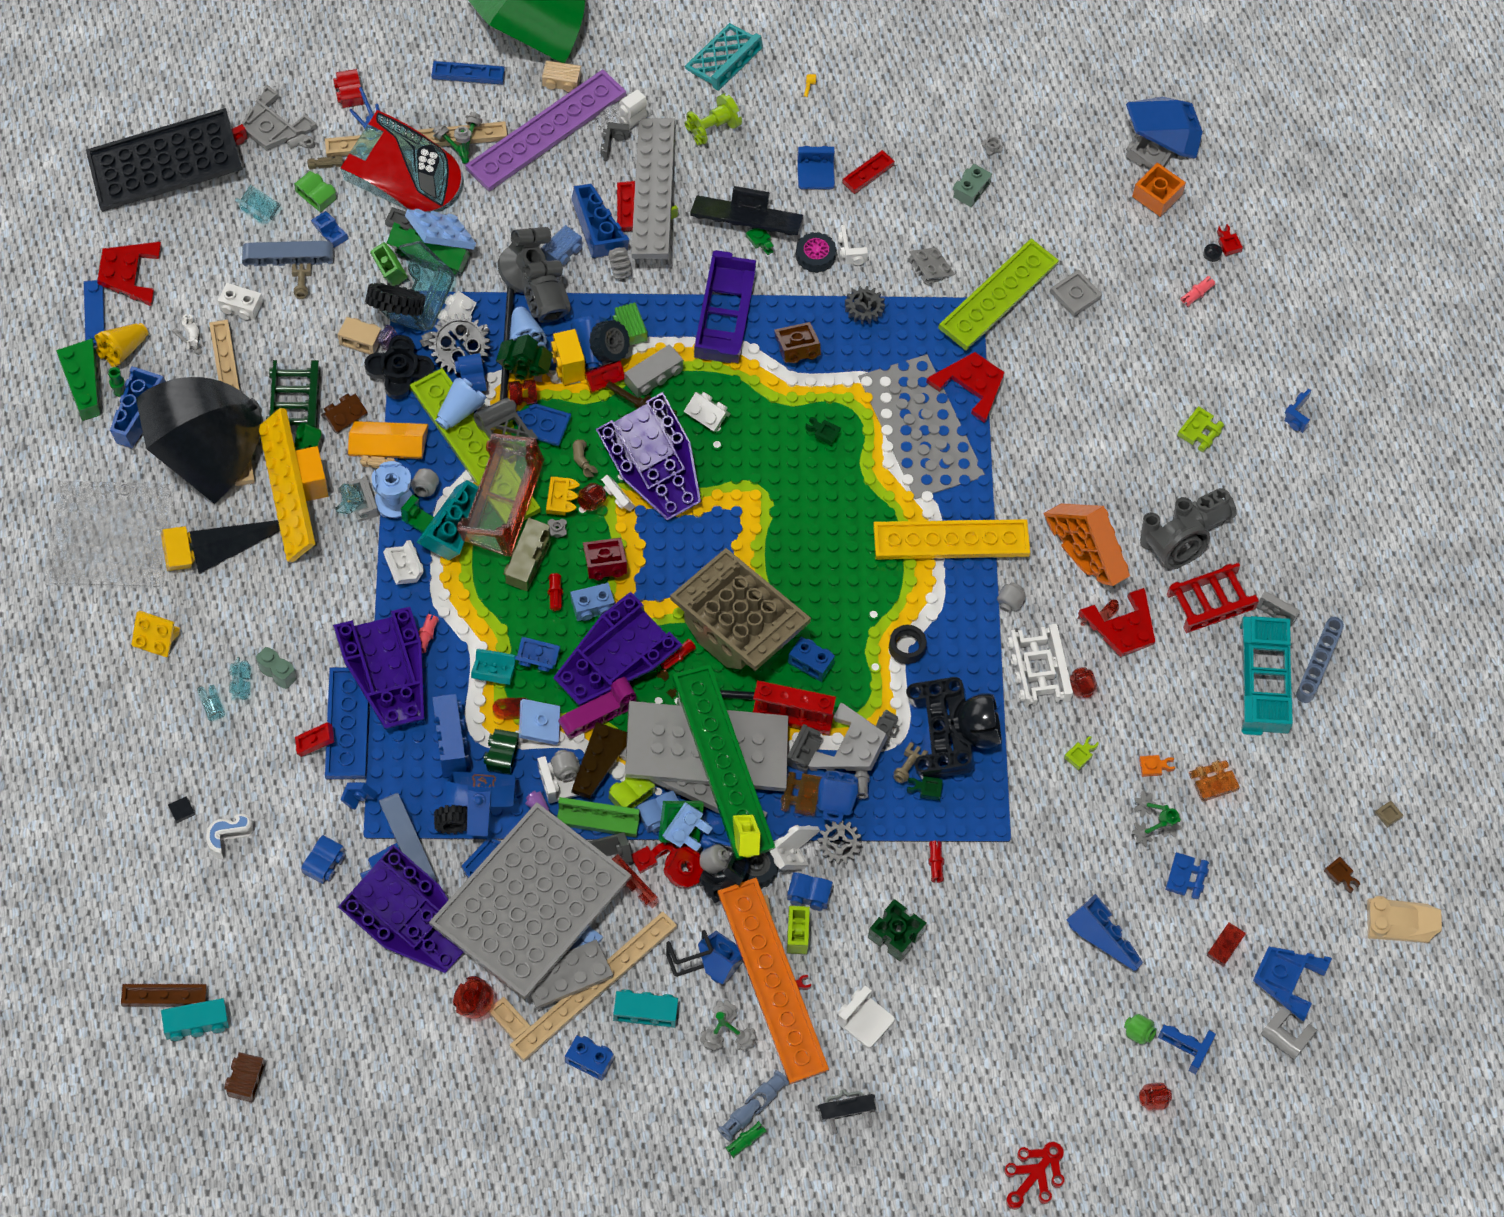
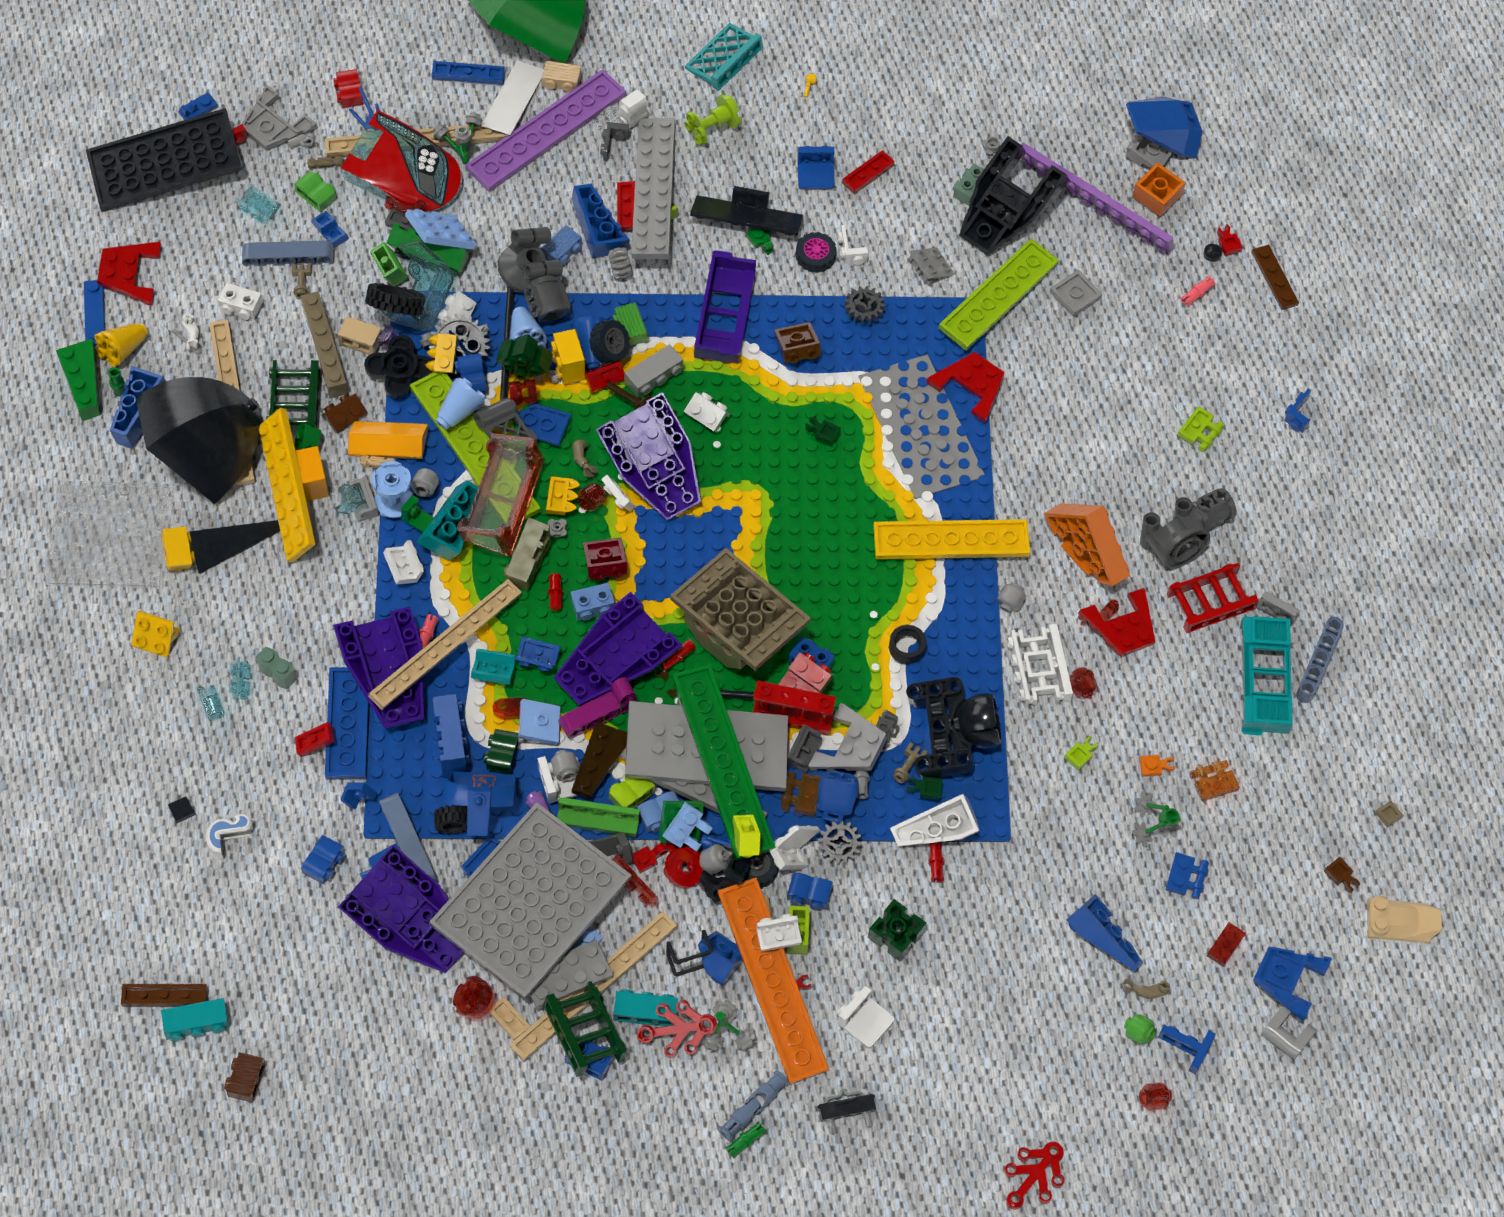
(197, 107): none -> blue plate
(324, 344): none -> dark tan arch
(390, 203): none -> clear red arm
(443, 354): none -> yellow plate
(444, 644): none -> tan plate
(513, 98): none -> white sticker
(572, 1043): none -> dark green fence
(681, 1028): none -> plant
(778, 932): none -> white bracket
(806, 674): none -> plate
(942, 823): none -> white wedge
(1000, 207): none -> black wedge
(1103, 202): none -> medium lavender plate
(1147, 992): none -> dark tan arm
(1275, 277): none -> reddish brown plate

